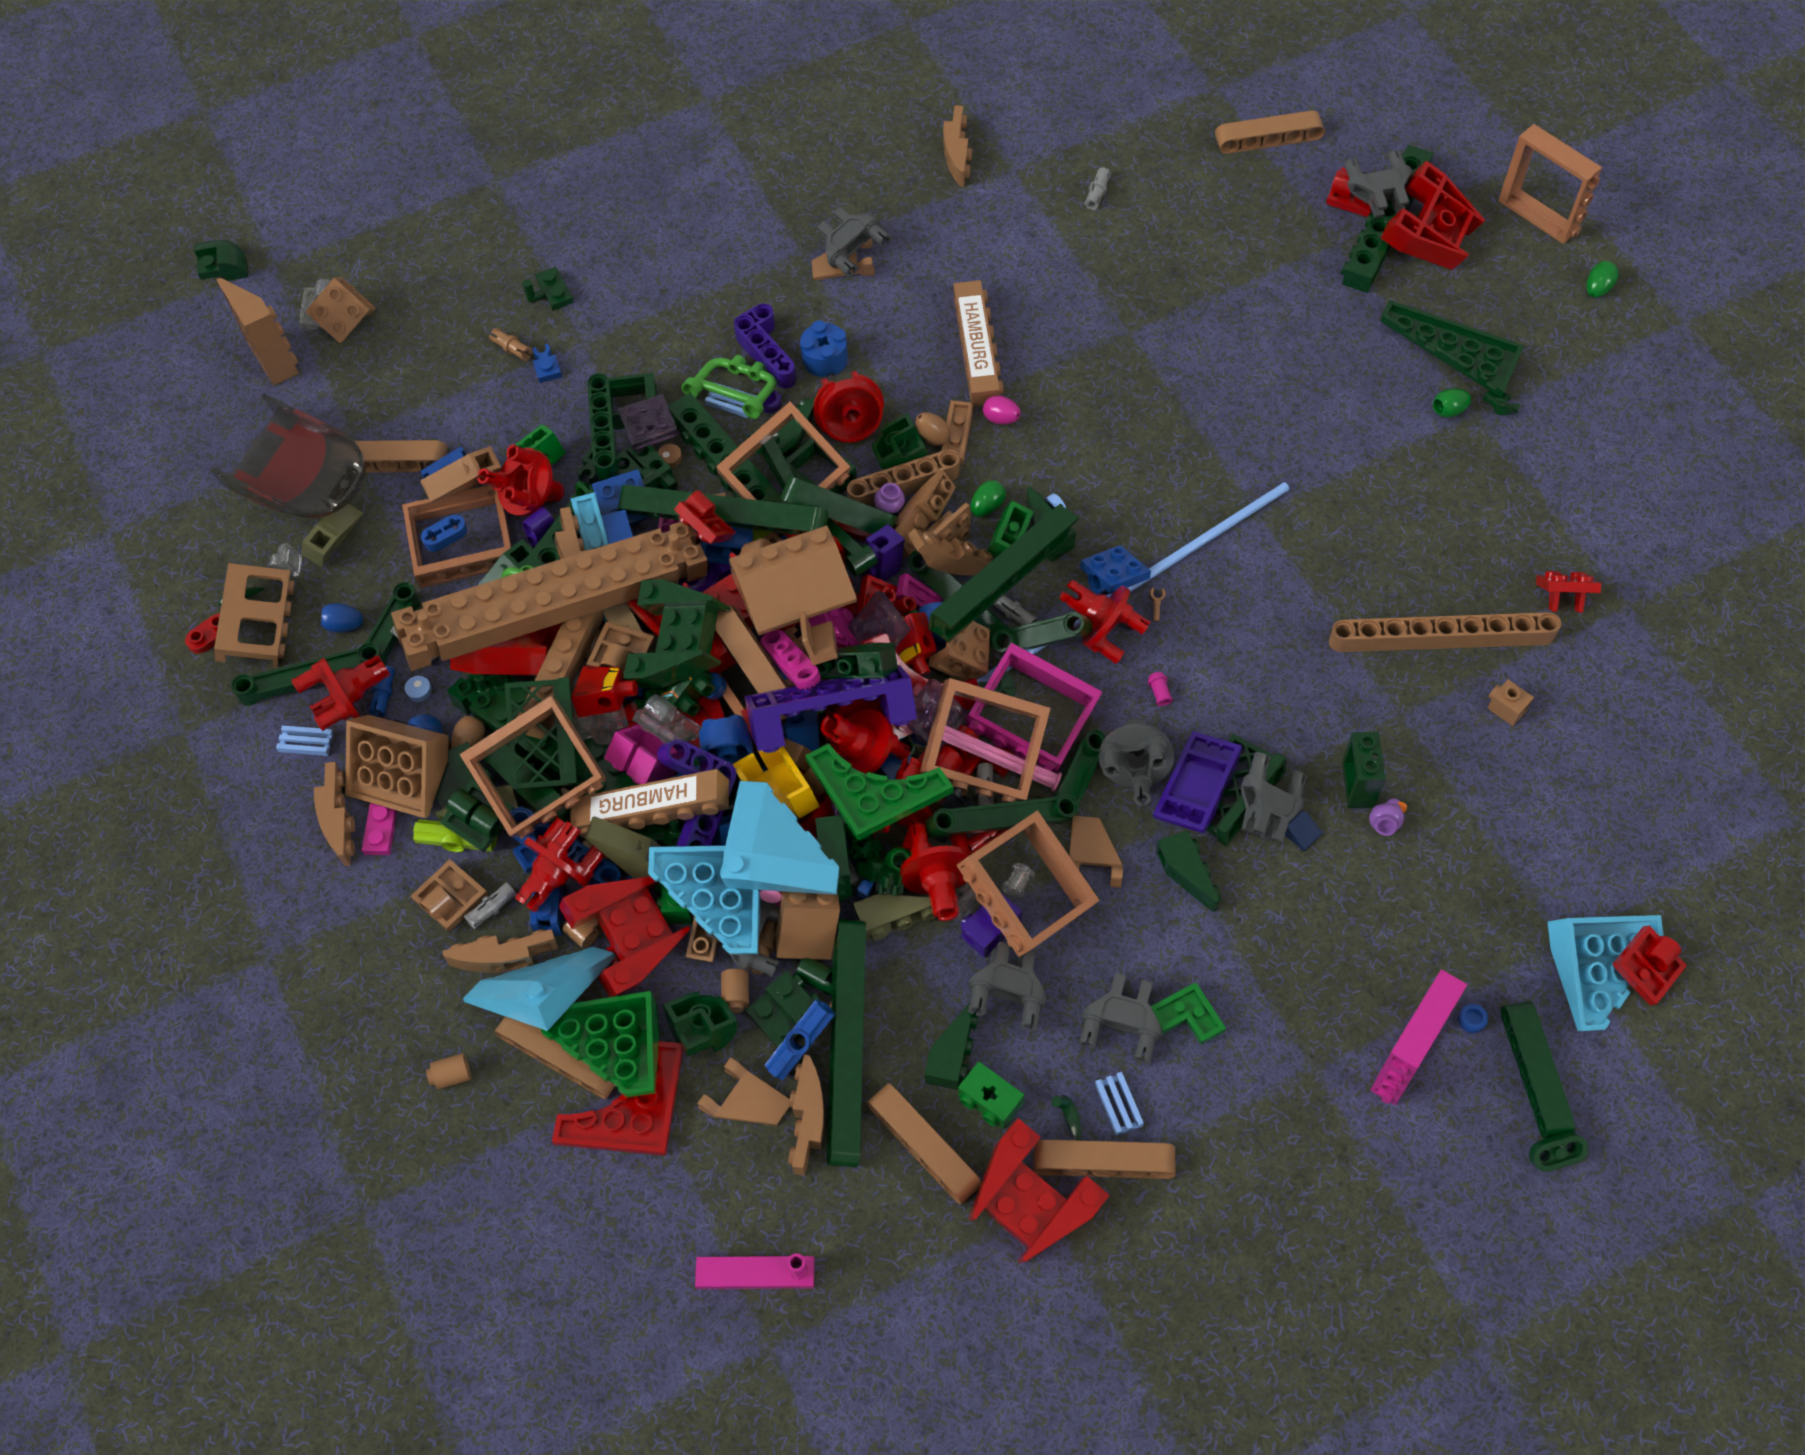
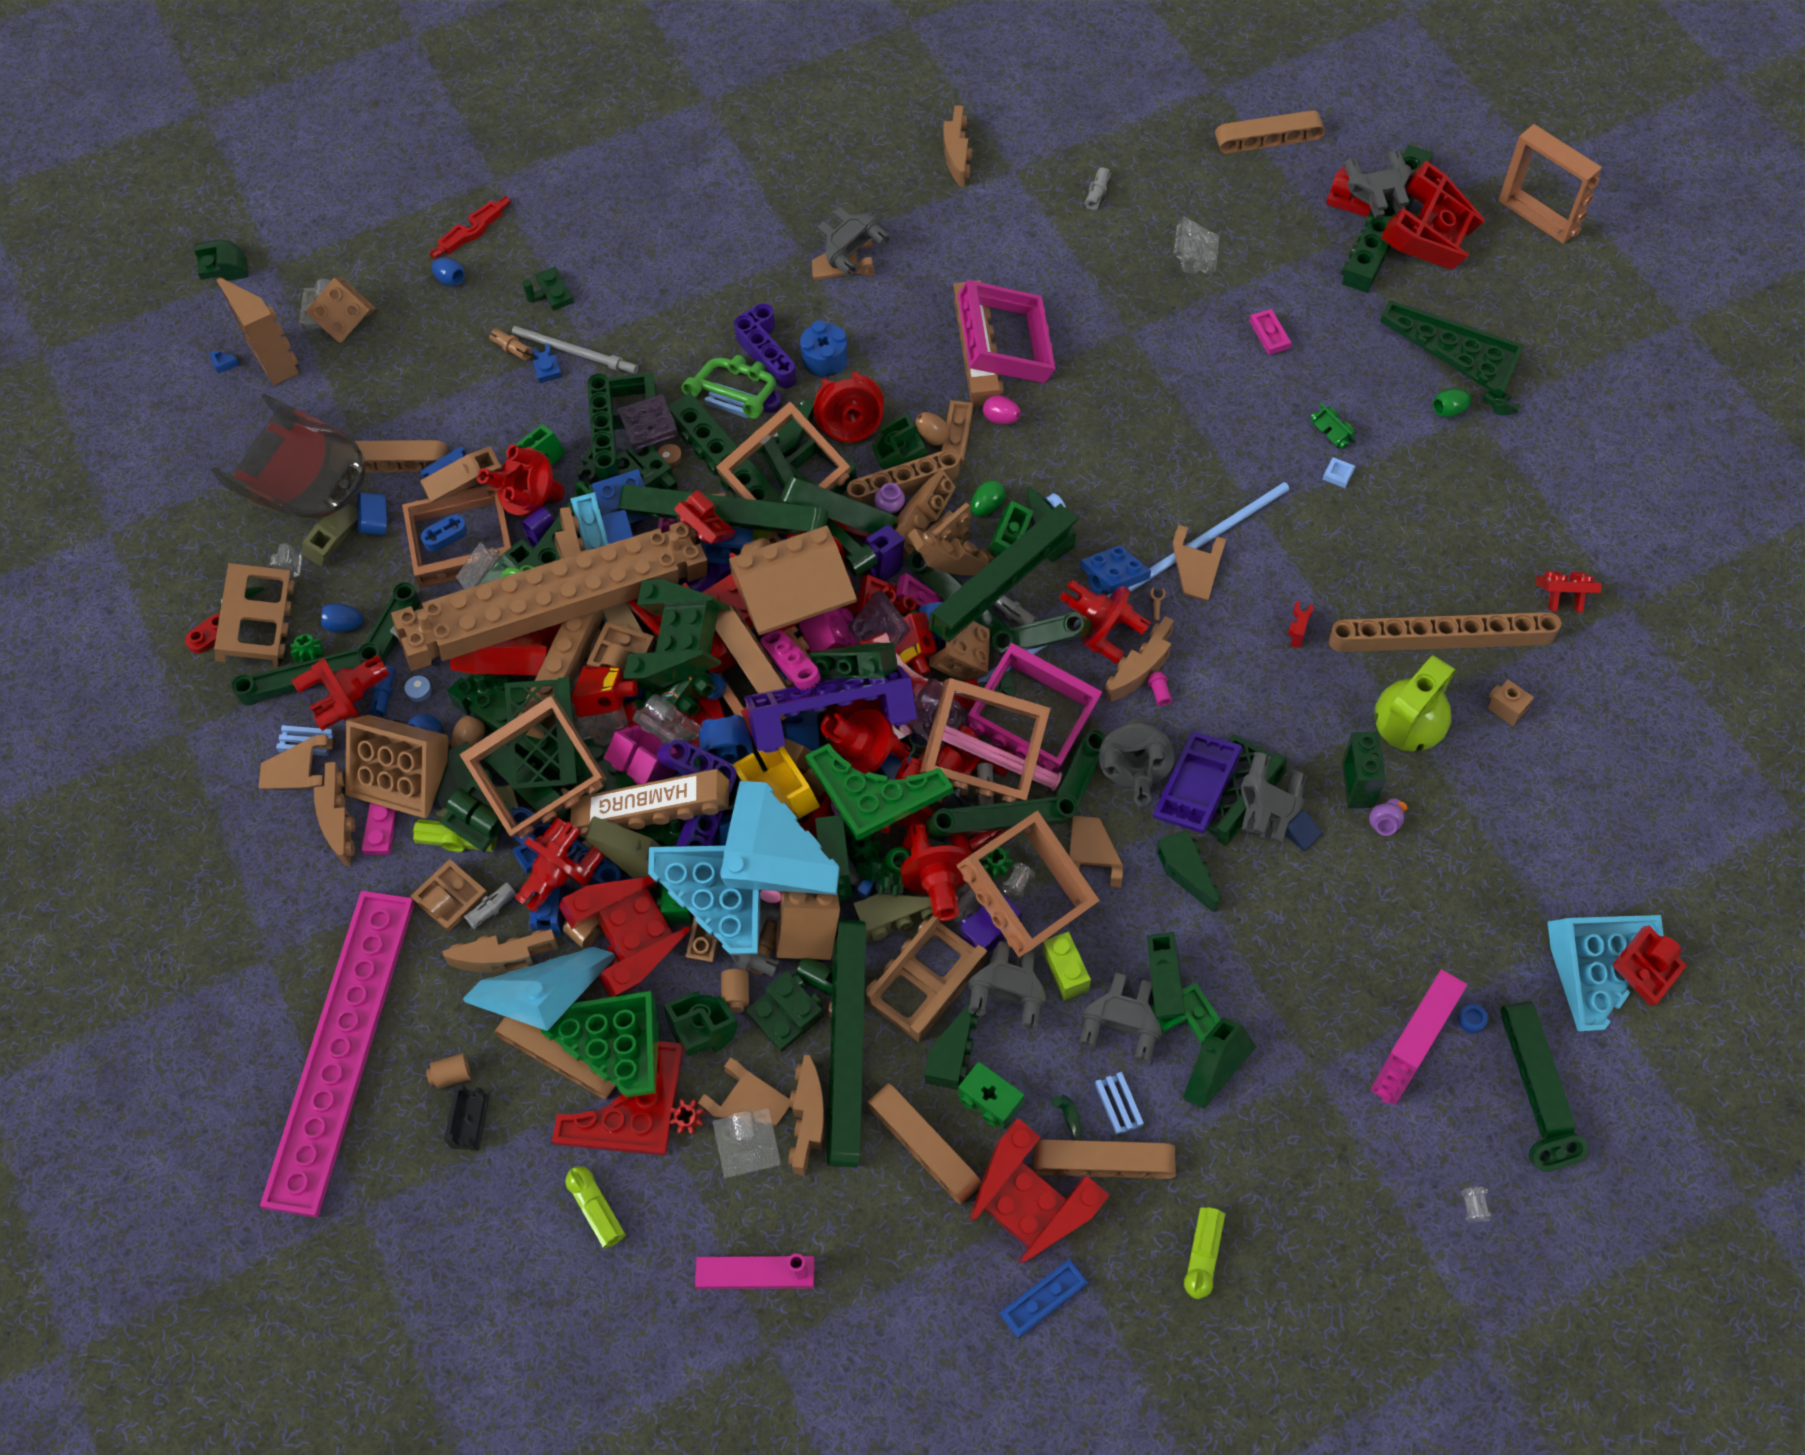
(223, 361): none -> blue tile
(293, 767): none -> medium nougat flag
(306, 648): none -> green gear
(337, 1056): none -> dark pink plate
(371, 513): none -> blue beam
(448, 271): none -> blue animal
(460, 234): none -> red piece
(466, 1118): none -> black hinge
(477, 566): none -> clear hinge
(594, 1206): none -> lime piece
(613, 362): none -> light grey bar
(680, 1113): none -> red gear
(746, 1143): none -> clear plate
(809, 1026): blue piece -> none
(818, 640): medium nougat panel -> none
(939, 990): none -> medium nougat window
(976, 294): none -> dark pink window
(1000, 867): none -> green gear
(1043, 1298): none -> blue tile
(1066, 966): none -> lime brick
(1138, 666): none -> medium nougat slope
(1166, 975): none -> dark green slope
(1196, 247): none -> clear plate
(1196, 567): none -> medium nougat flag
(1204, 1253): none -> lime piece
(1218, 1060): none -> dark green slope
(1270, 332): none -> dark pink plate
(1298, 628): none -> red plate
(1339, 472): none -> light blue tile
(1340, 432): none -> green hinge
(1416, 708): none -> lime piece
(1476, 1205): none -> clear bush
(1602, 279): green animal -> none

